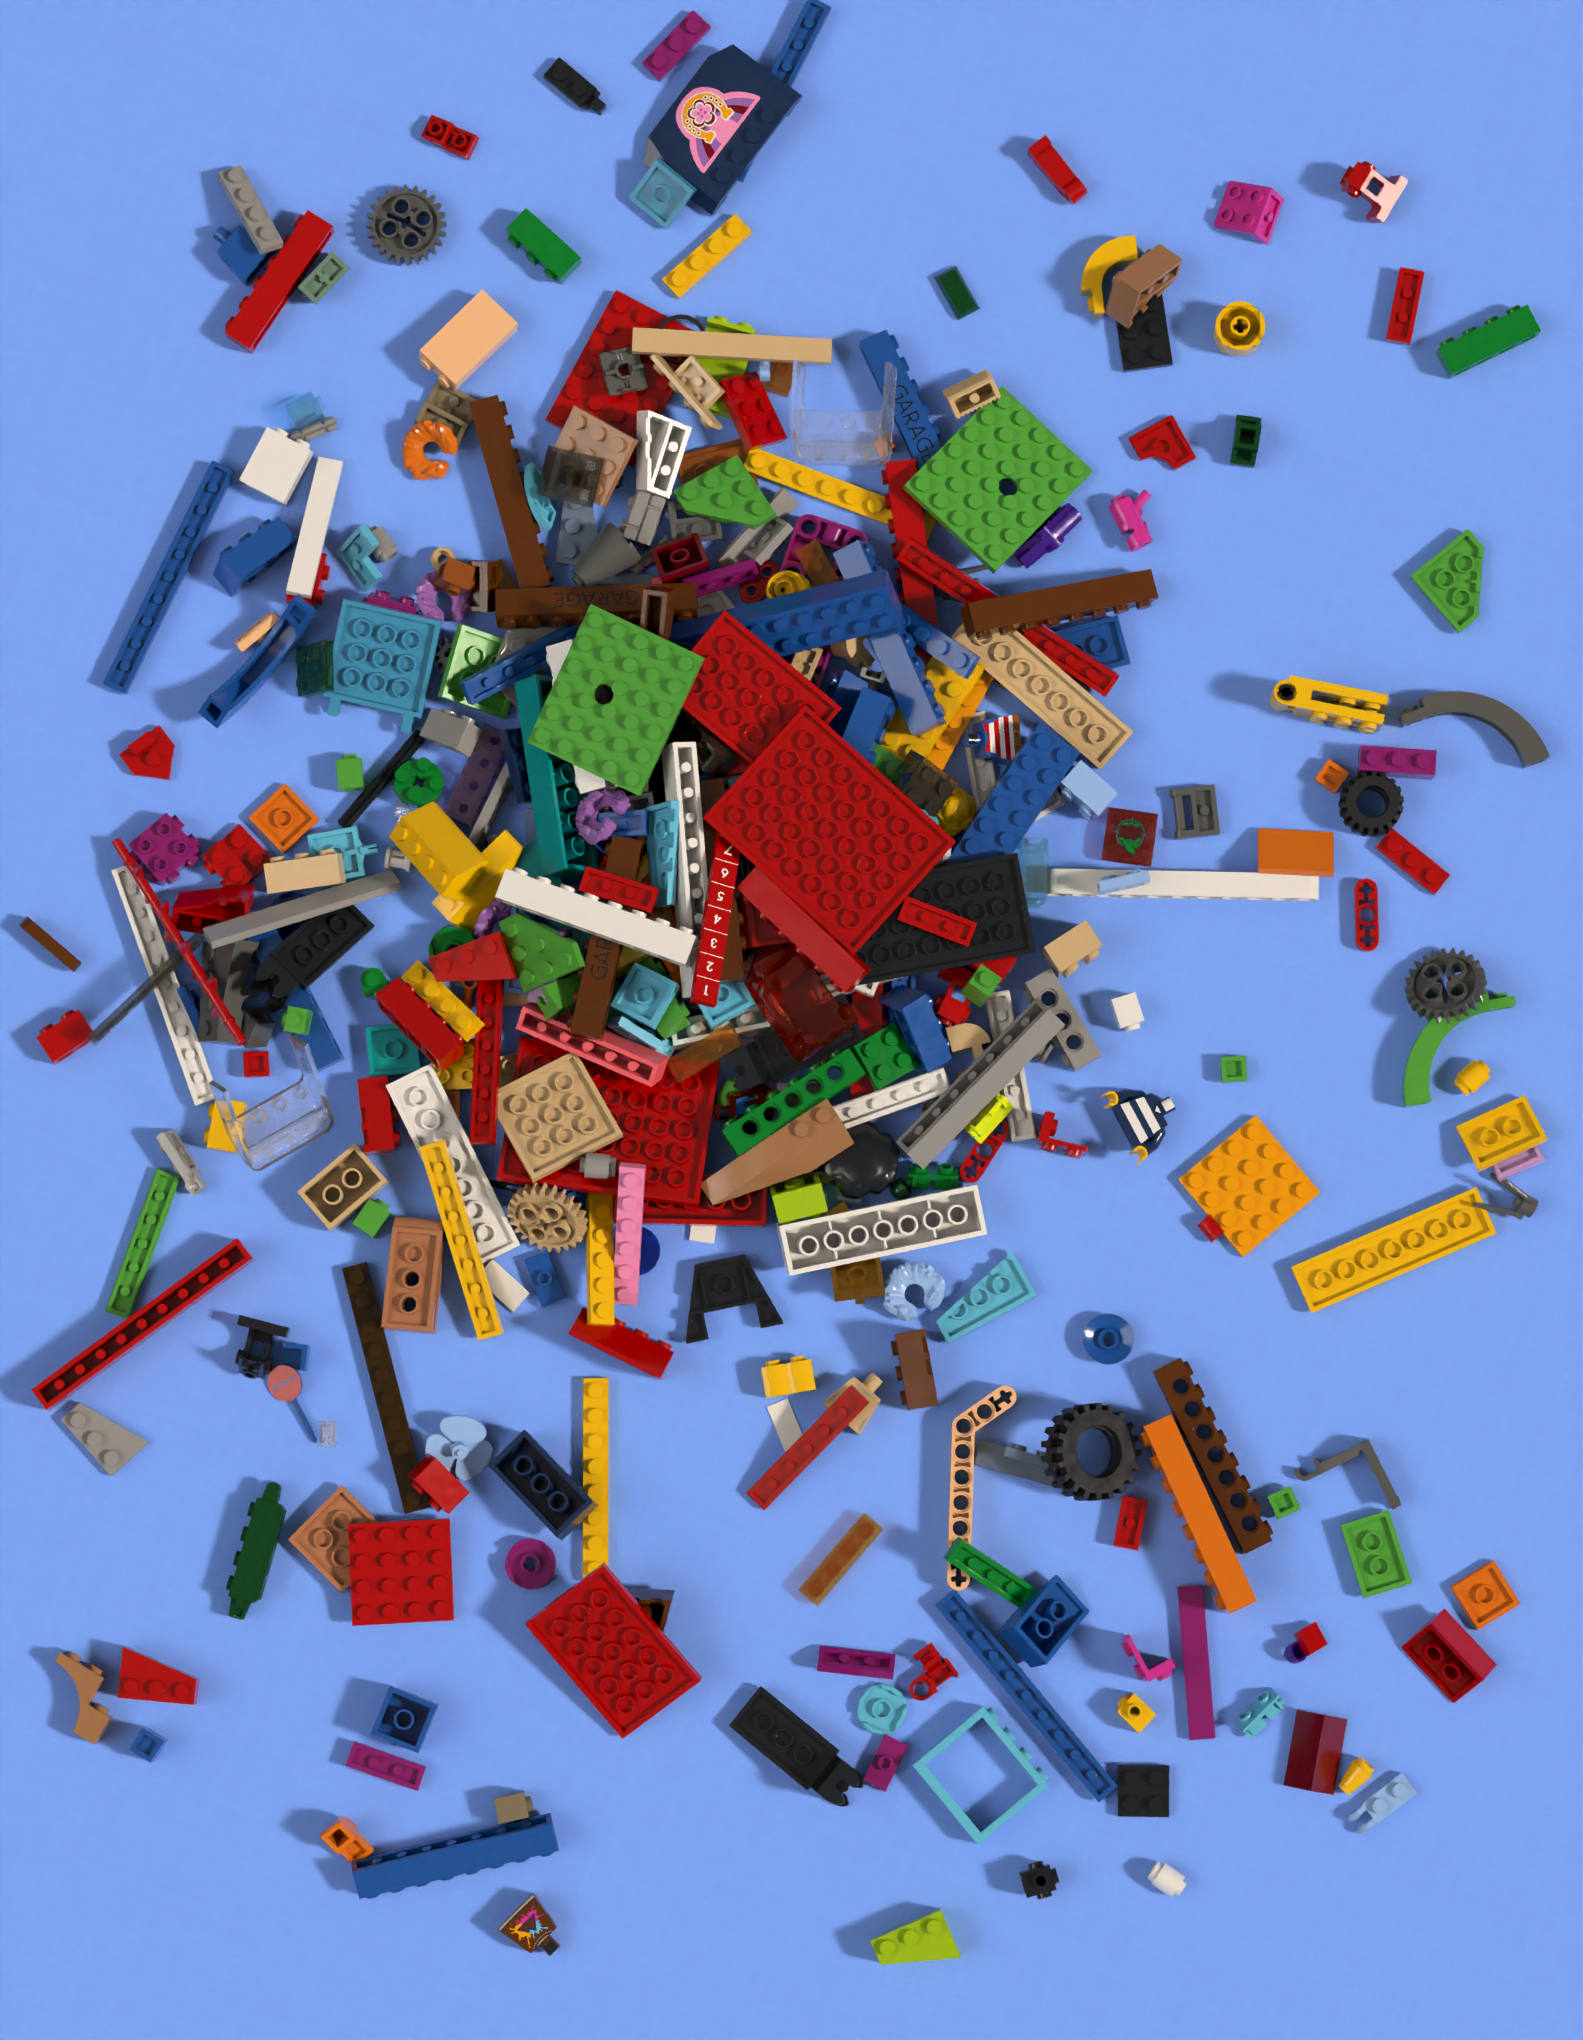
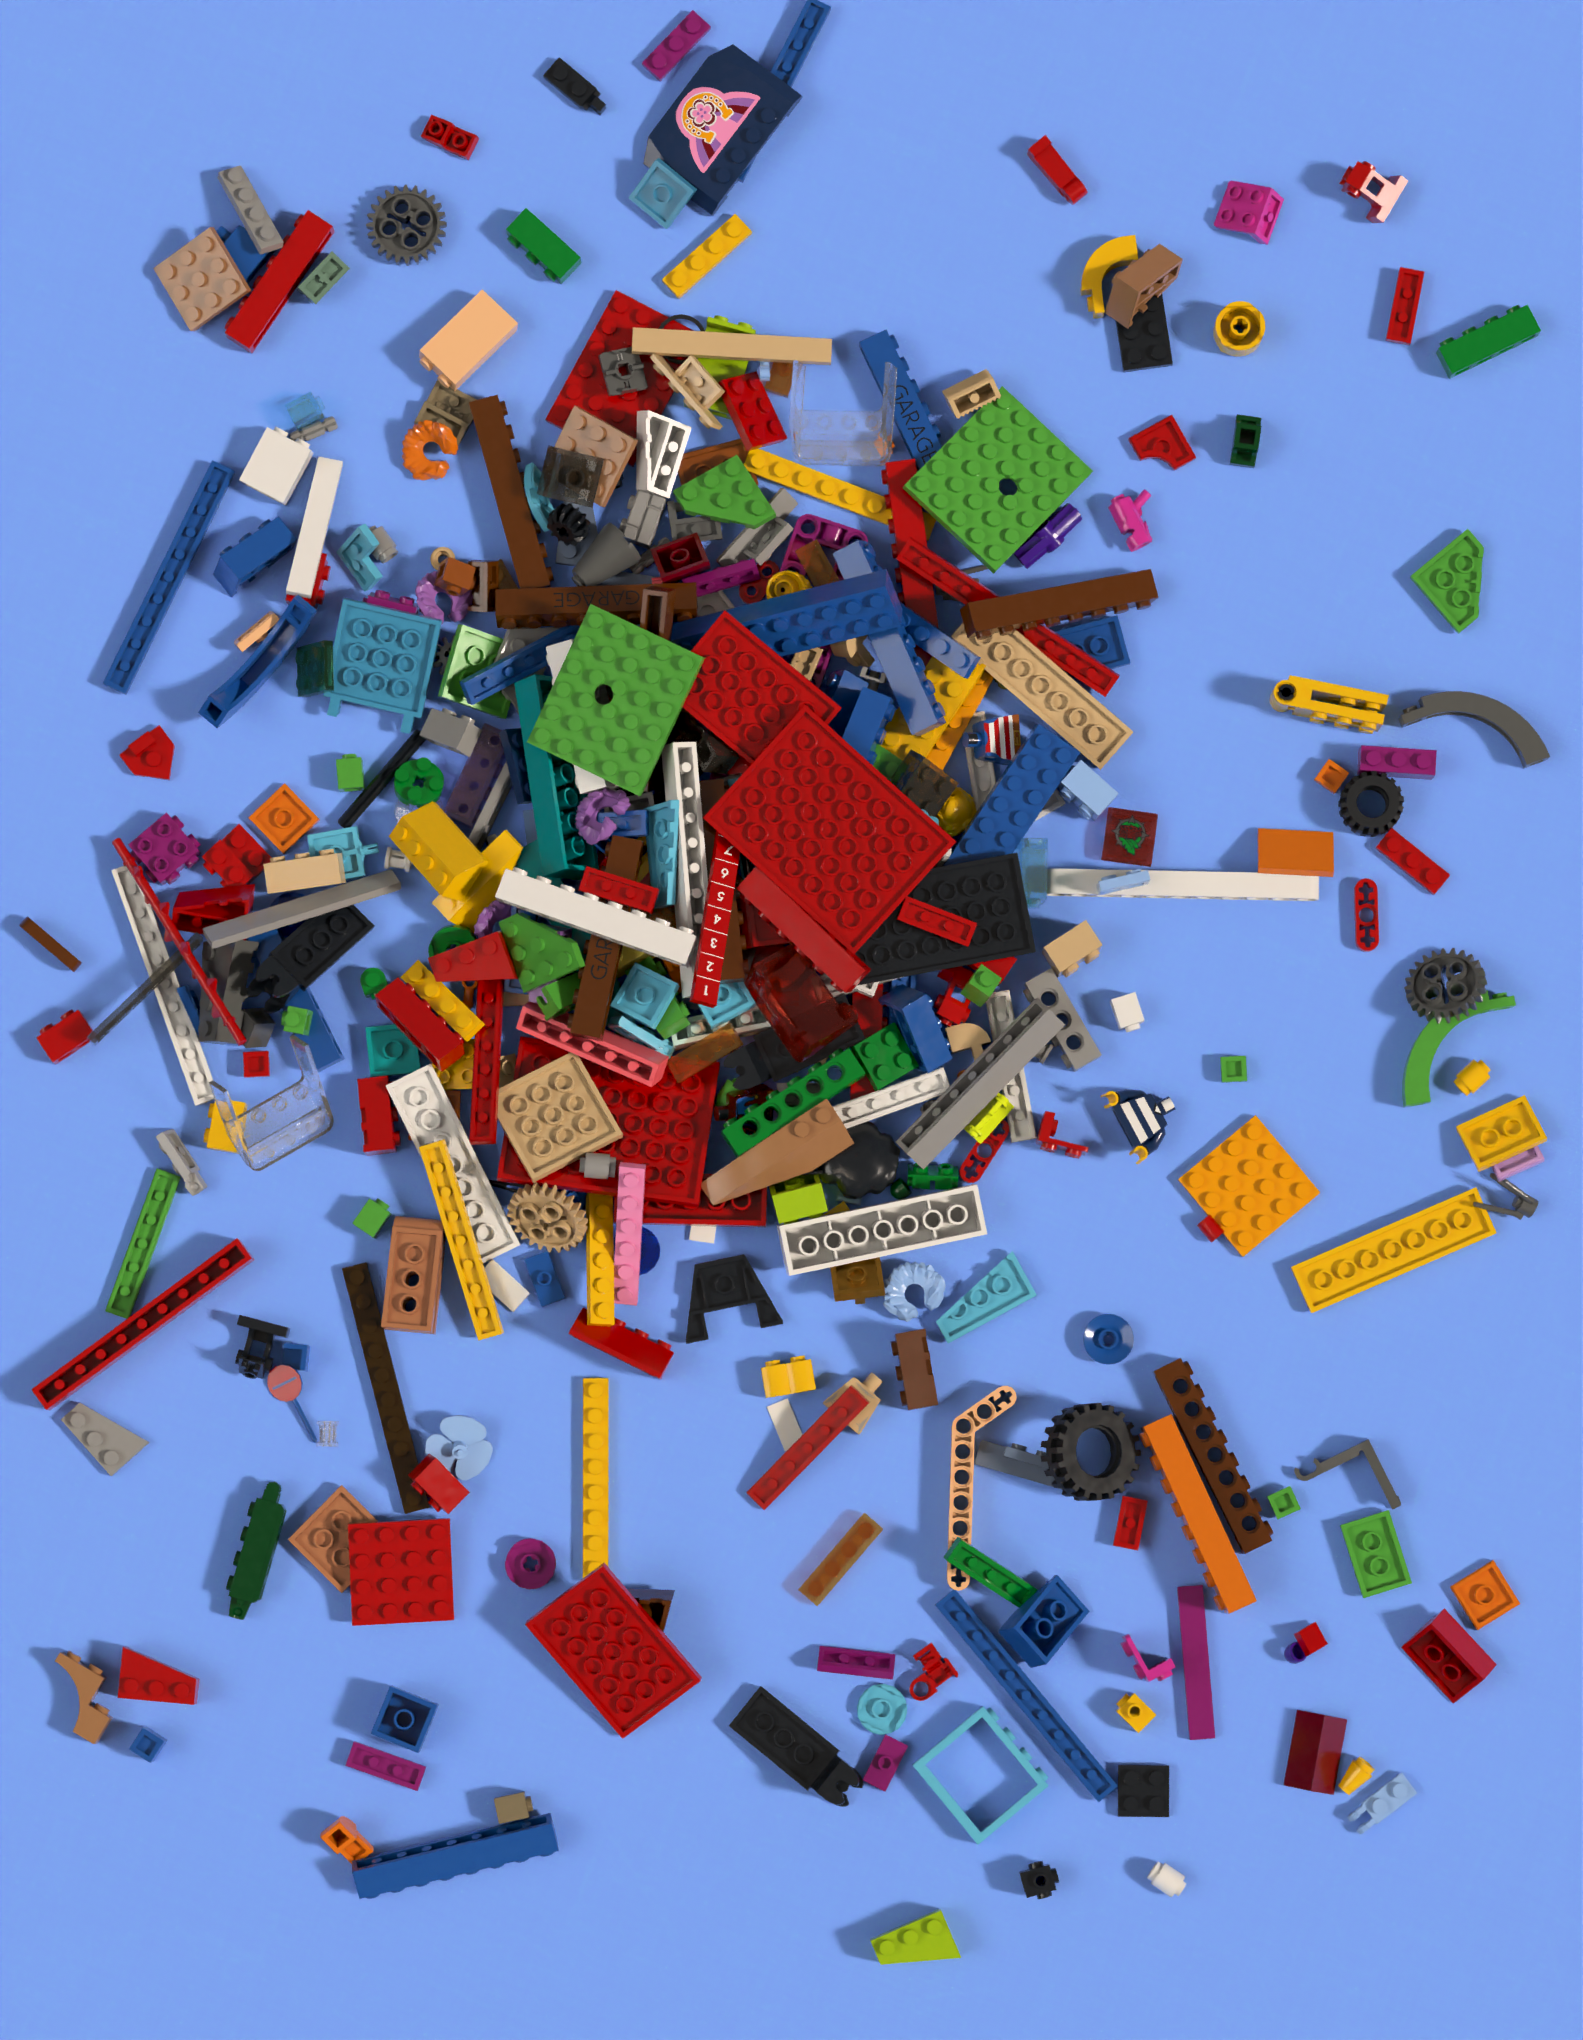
(202, 279): none -> medium nougat plate
(343, 1187): tan brick -> none
(531, 1926): reddish brown torso -> none
(543, 1485): dark blue brick -> none
(568, 524): none -> black gear
(956, 293): dark green tile -> none
(1203, 812): dark grey plate -> none
(1251, 1720): medium azure hinge -> none

